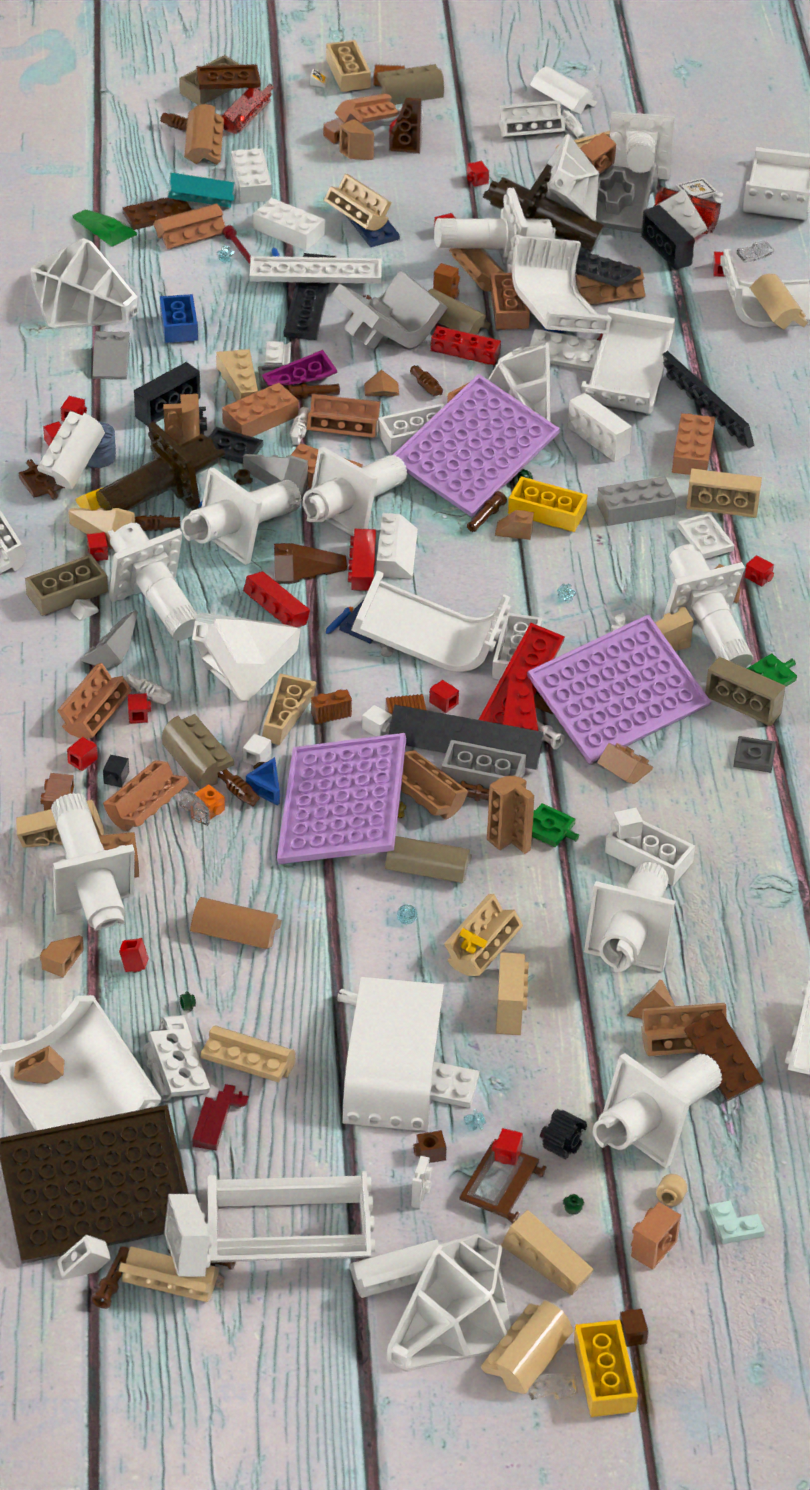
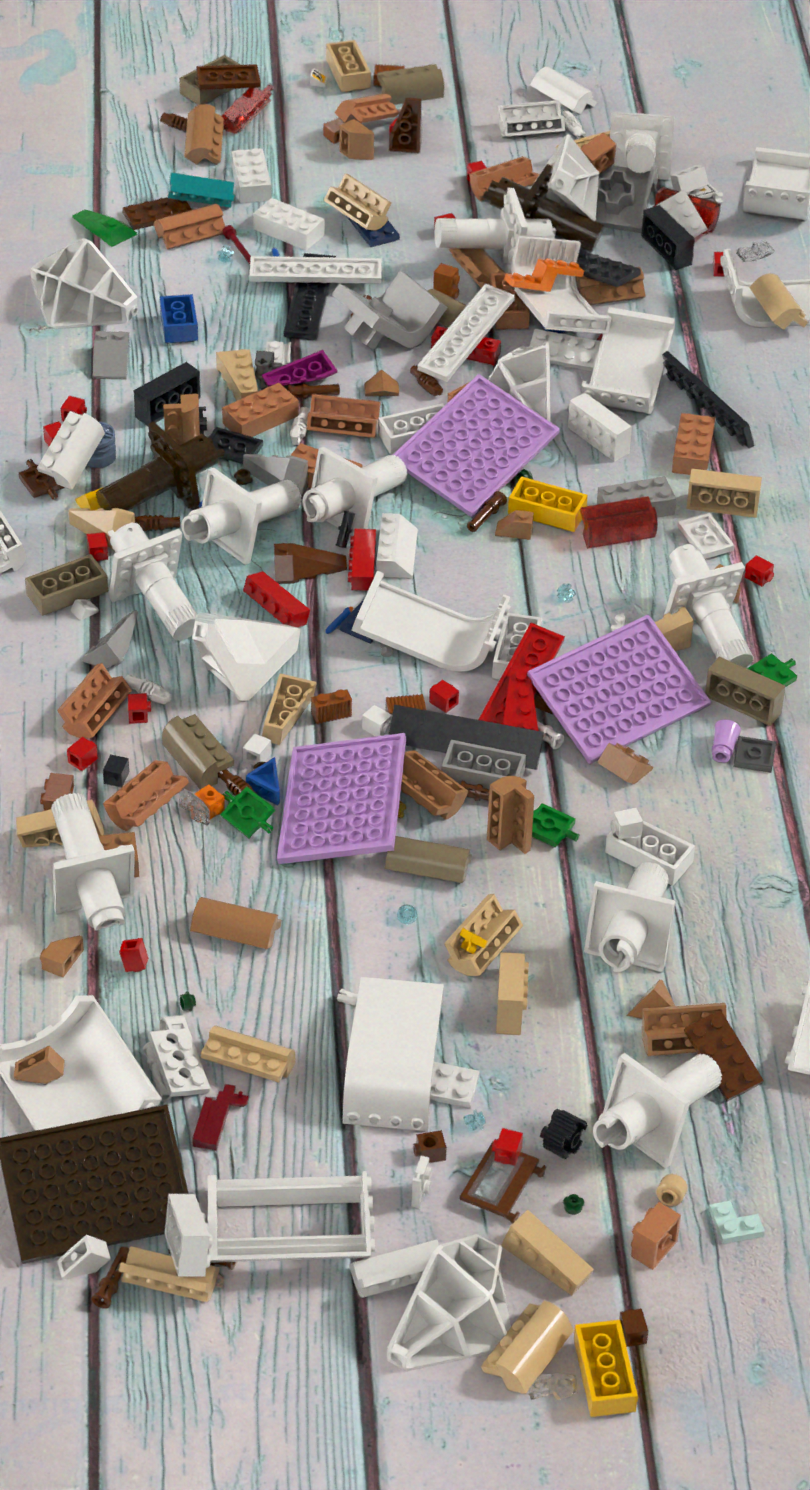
(247, 812): none -> green plate
(264, 362): none -> dark grey piece
(345, 529): none -> black pin
(465, 332): none -> white plate
(516, 170): none -> nougat brick
(544, 274): none -> orange bracket
(619, 522): none -> clear red brick
(689, 179): none -> white brick
(724, 740): none -> lavender plant

